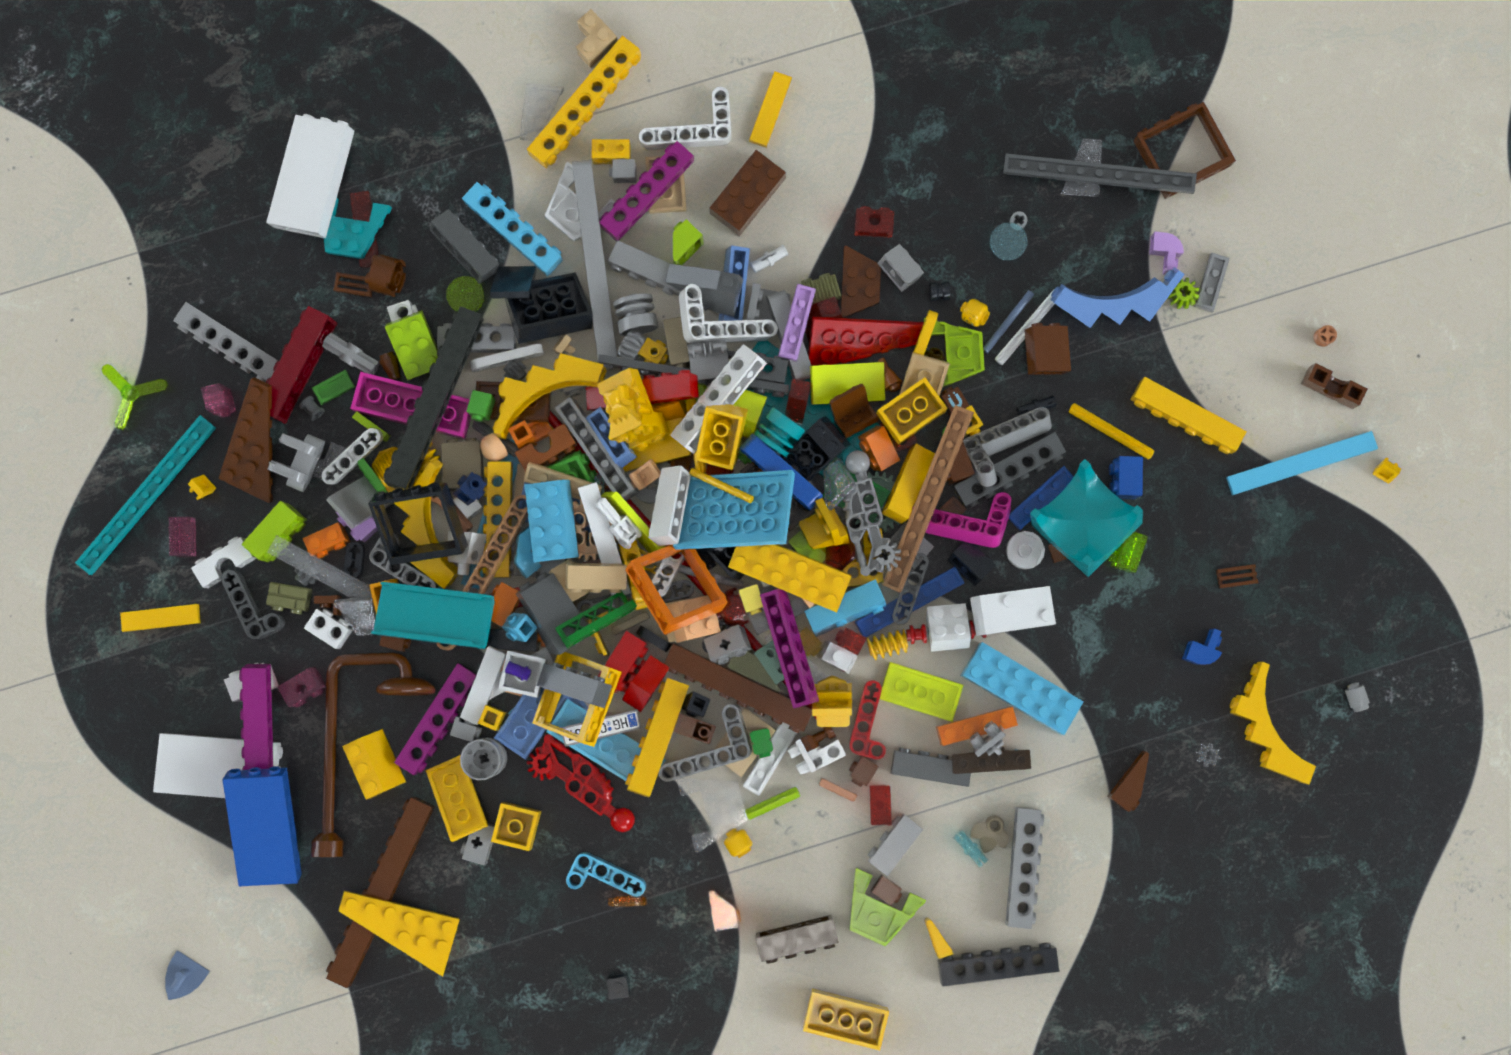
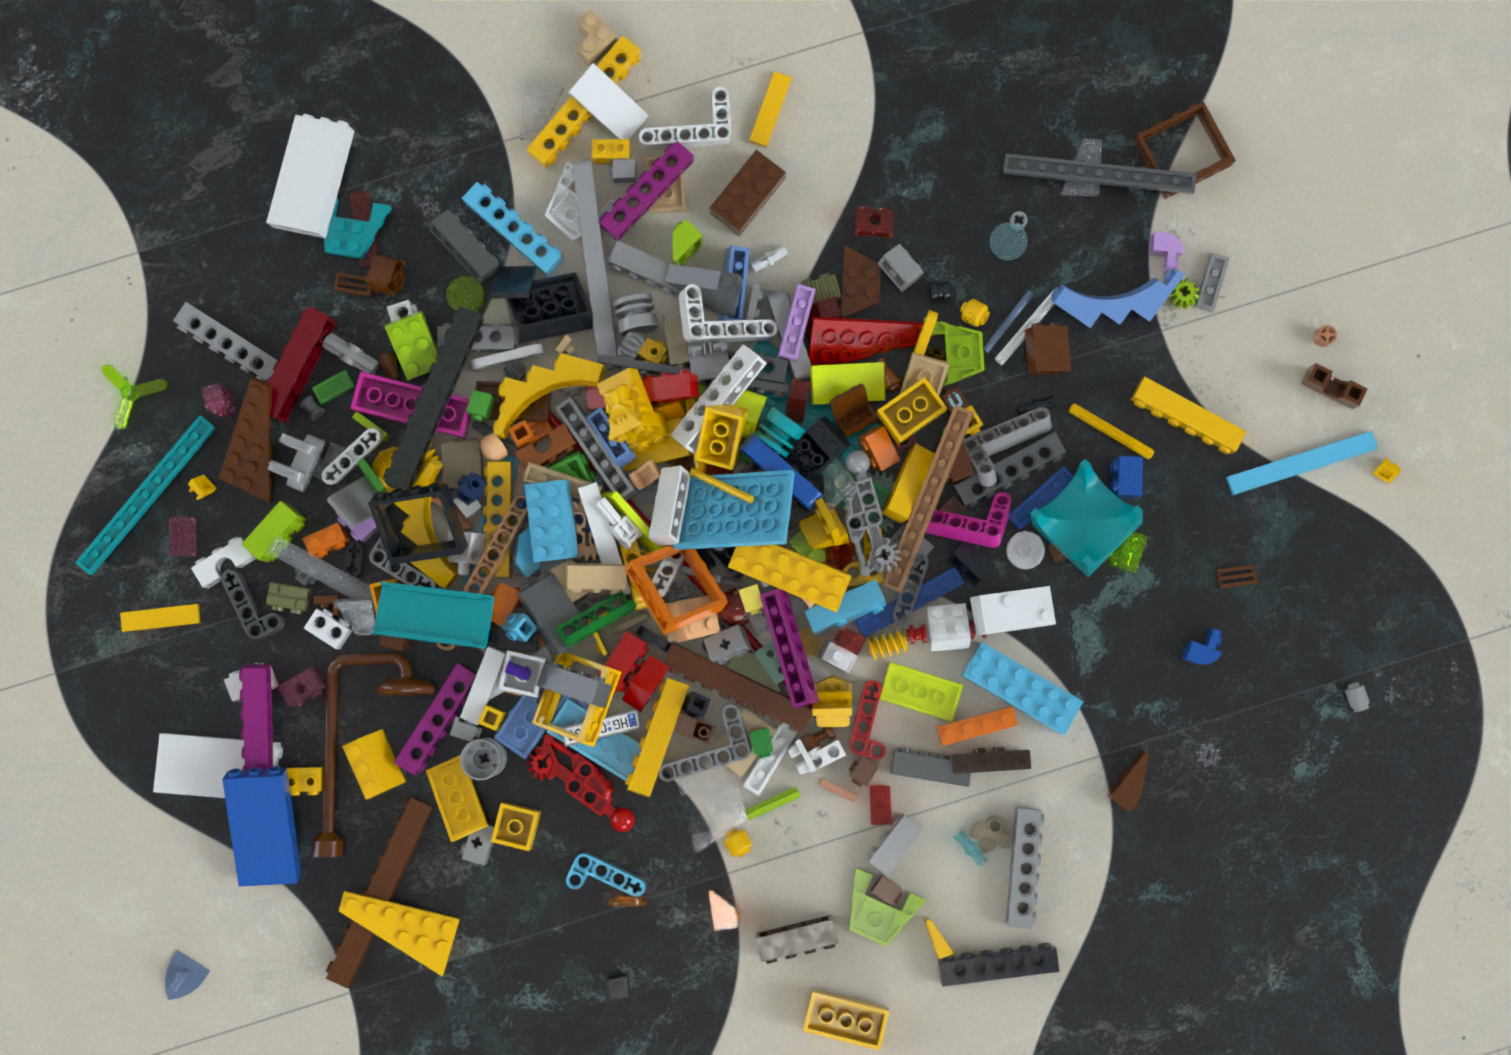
(305, 780): none -> yellow brick
(608, 103): none -> white tile
(991, 742): light grey hips -> none
(1261, 731): yellow arch -> none

